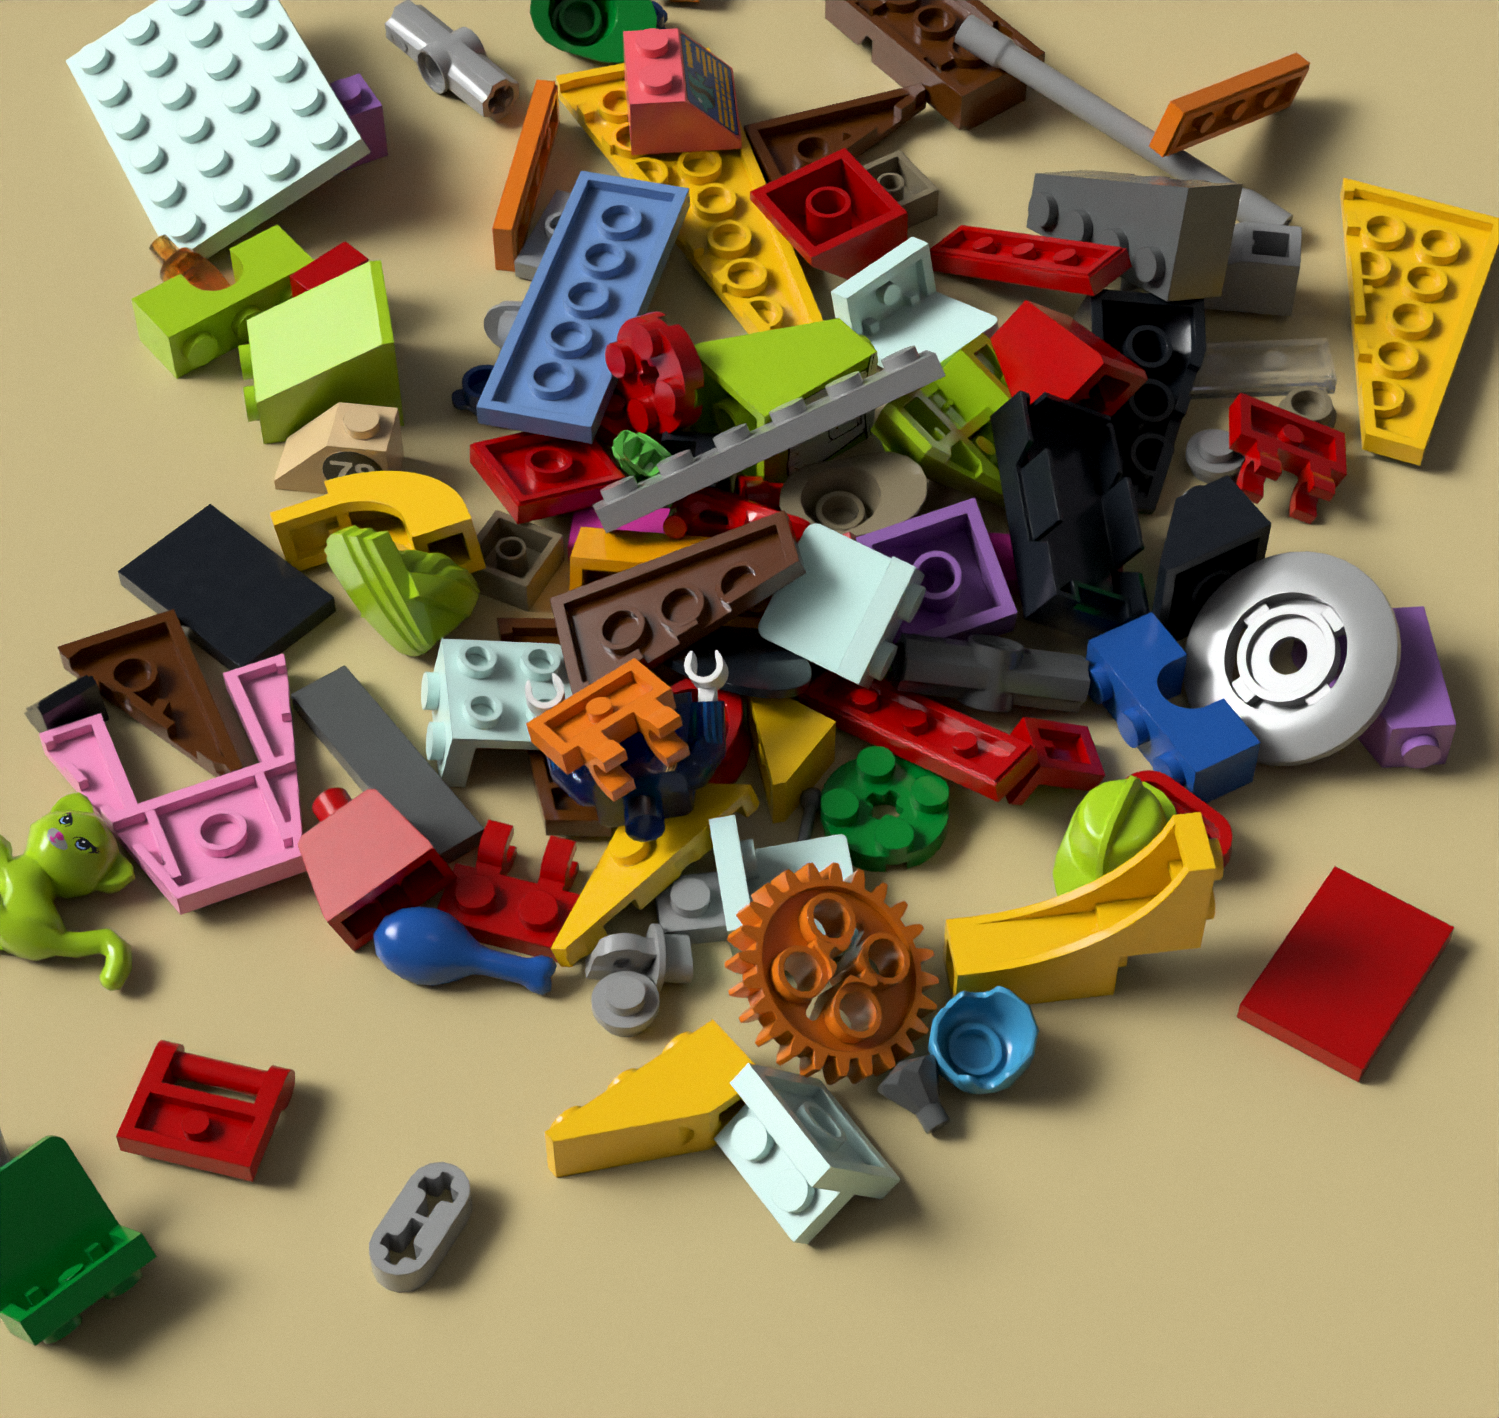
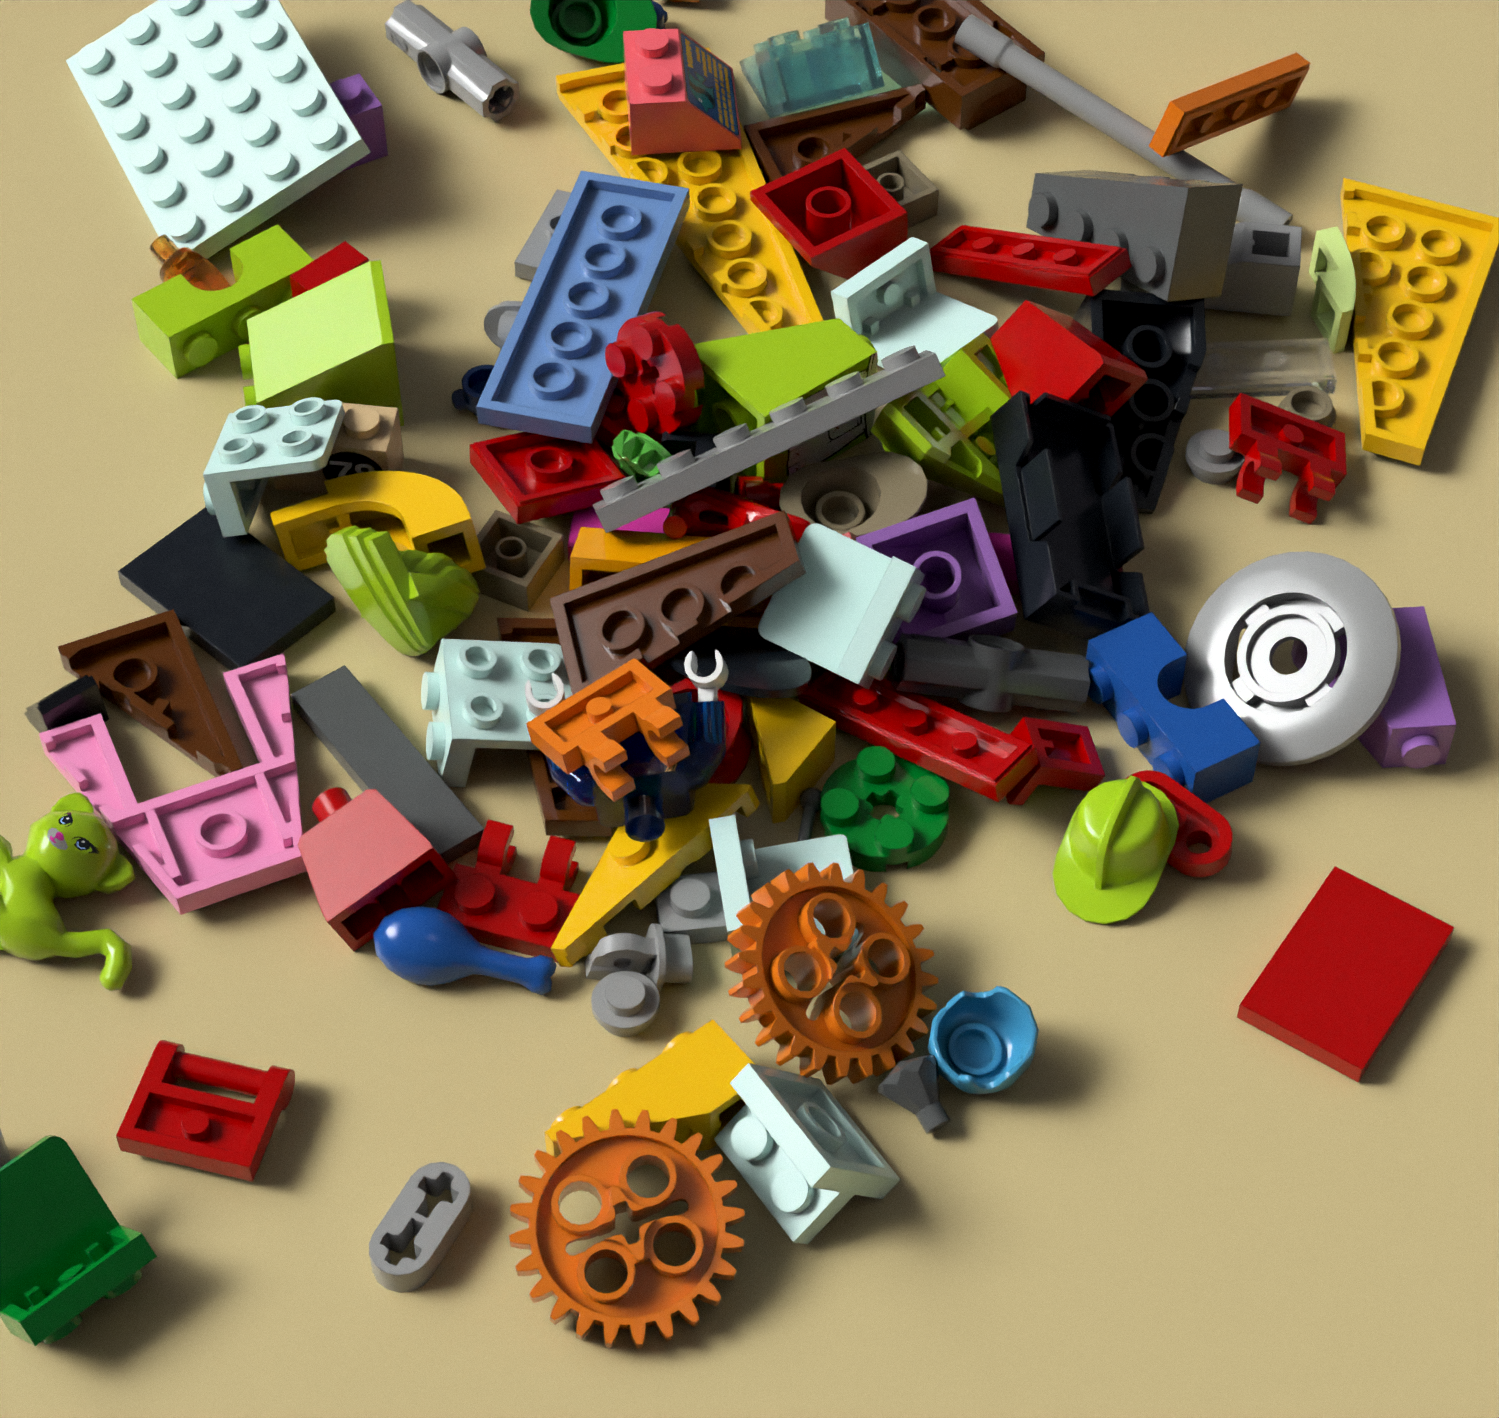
(264, 445): none -> light aqua bracket
(526, 175): orange tile -> none
(652, 1289): none -> orange gear
(815, 70): none -> clear light blue slope
(1081, 938): yellow arch -> none
(1207, 541): black slope -> none
(1335, 287): none -> yellowish green slope

